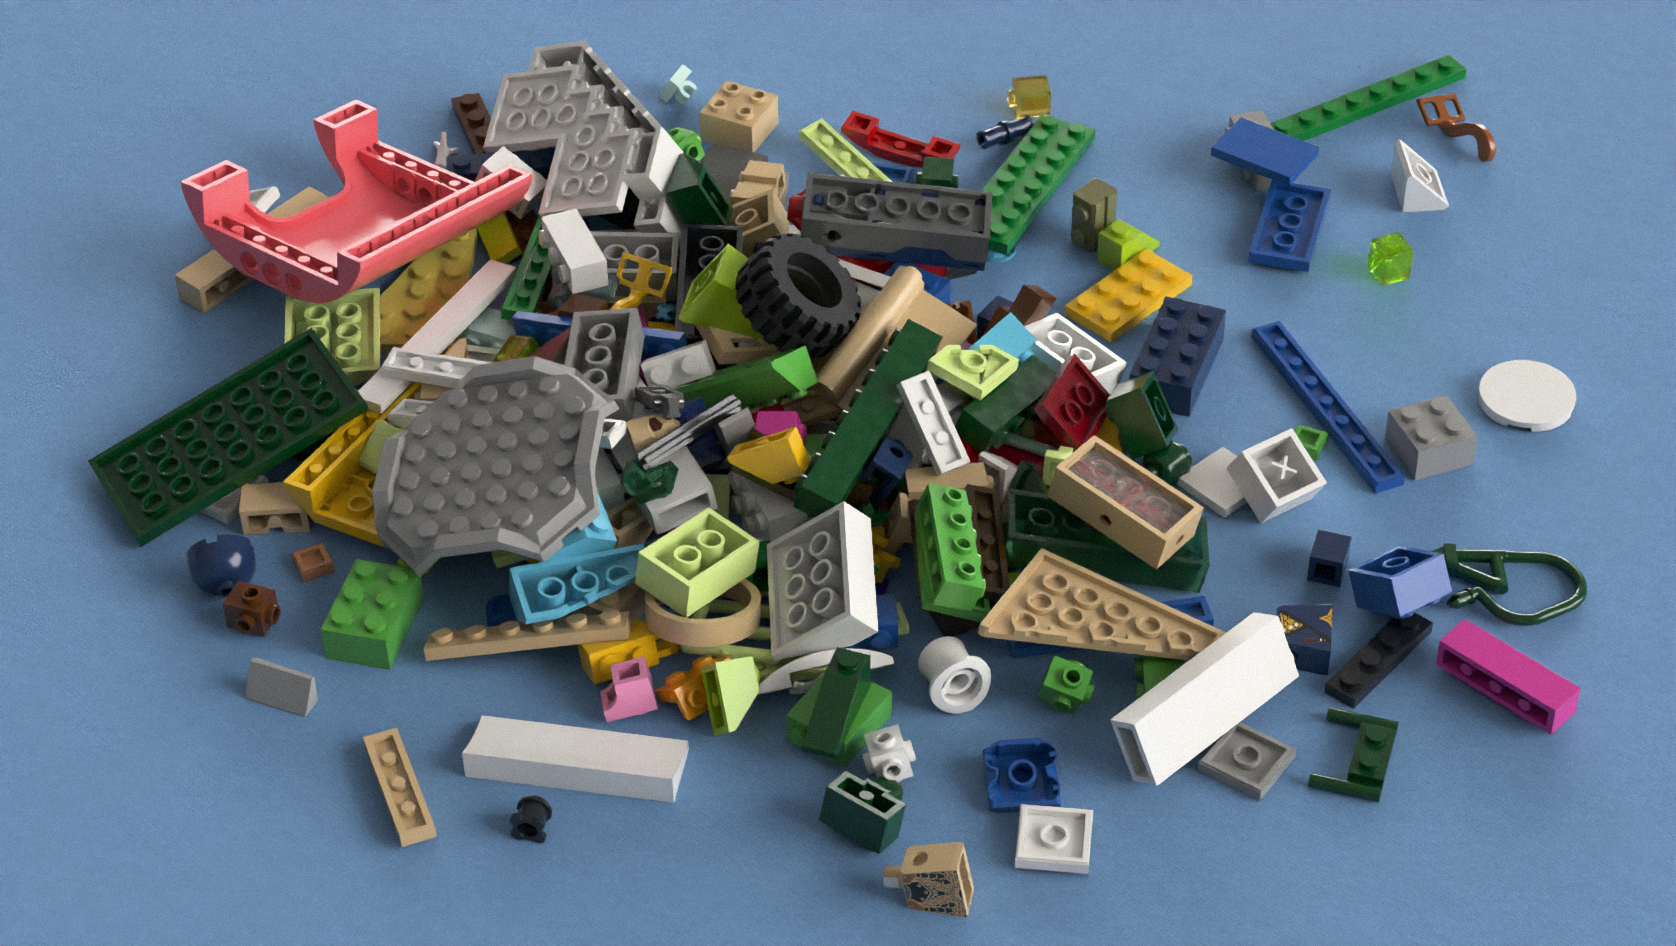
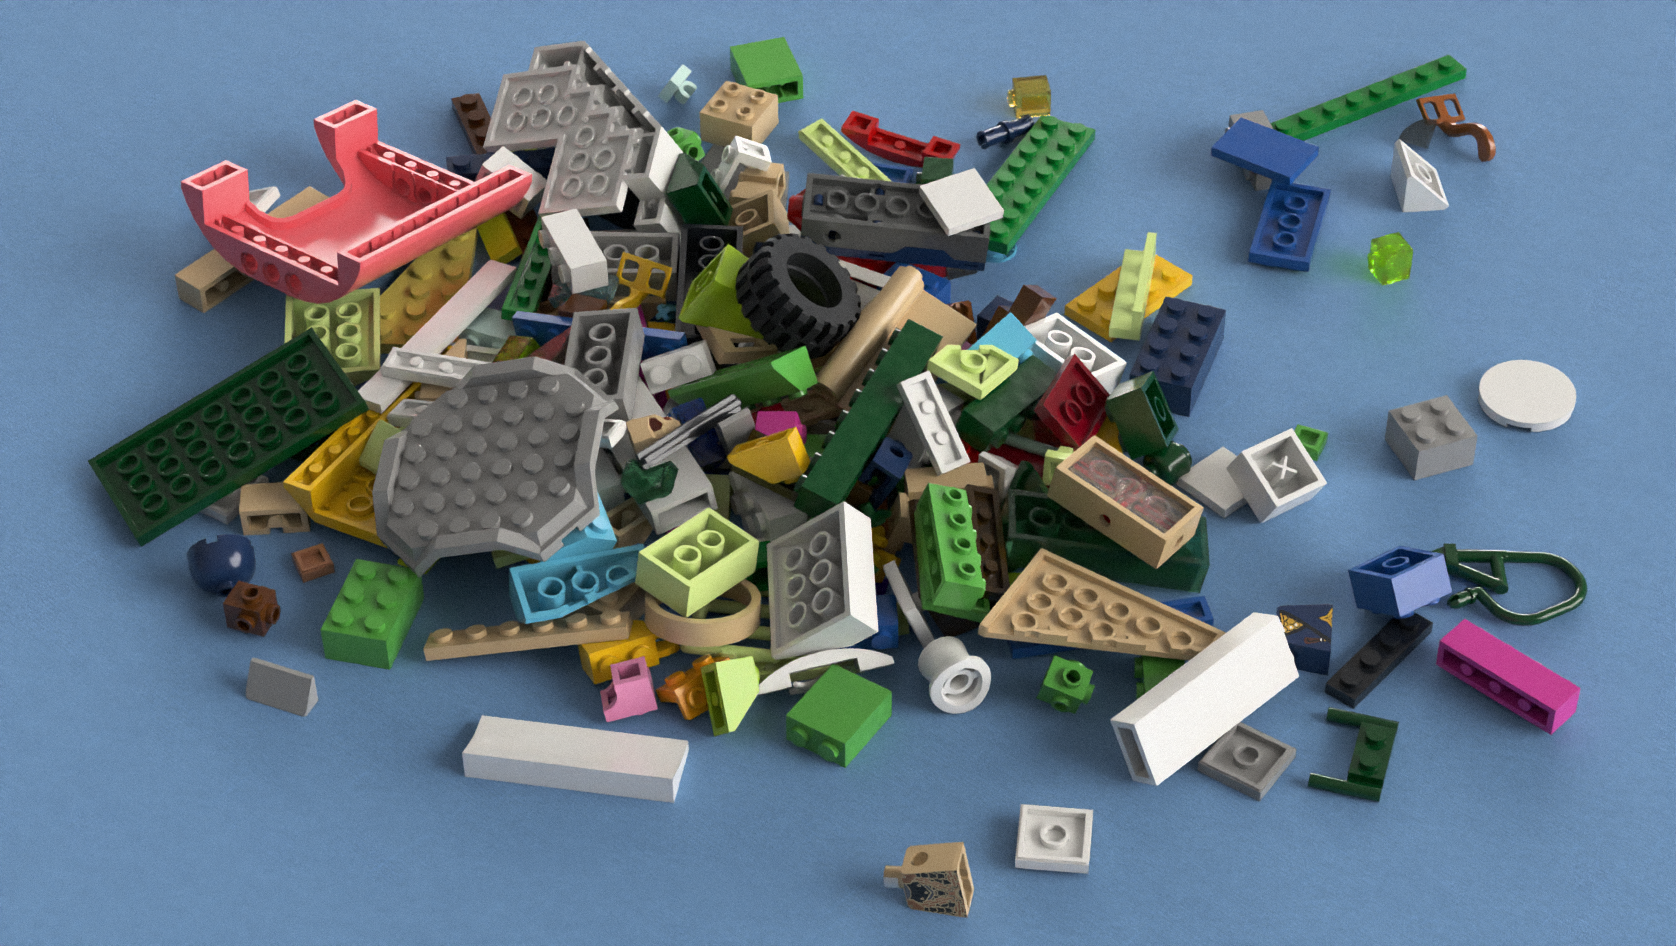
(399, 787): tan plate -> none
(443, 151): white bar -> none
(500, 610): blue tile -> none
(530, 819): black brick -> none
(661, 399): dark grey hinge -> none
(743, 151): none -> white bracket
(768, 67): none -> bright green brick
(838, 702): dark green slope -> none
(864, 810): dark green brick -> none
(889, 754): white brick -> none
(909, 603): none -> white plate
(961, 201): none -> white tile
(1021, 774): blue slope -> none
(1092, 212): olive brick -> none
(1121, 243): lime slope -> none
(1133, 291): none -> yellowish green fence
(1328, 407): blue tile -> none
(1329, 558): dark blue brick -> none
(1419, 133): none -> clear smoke tile

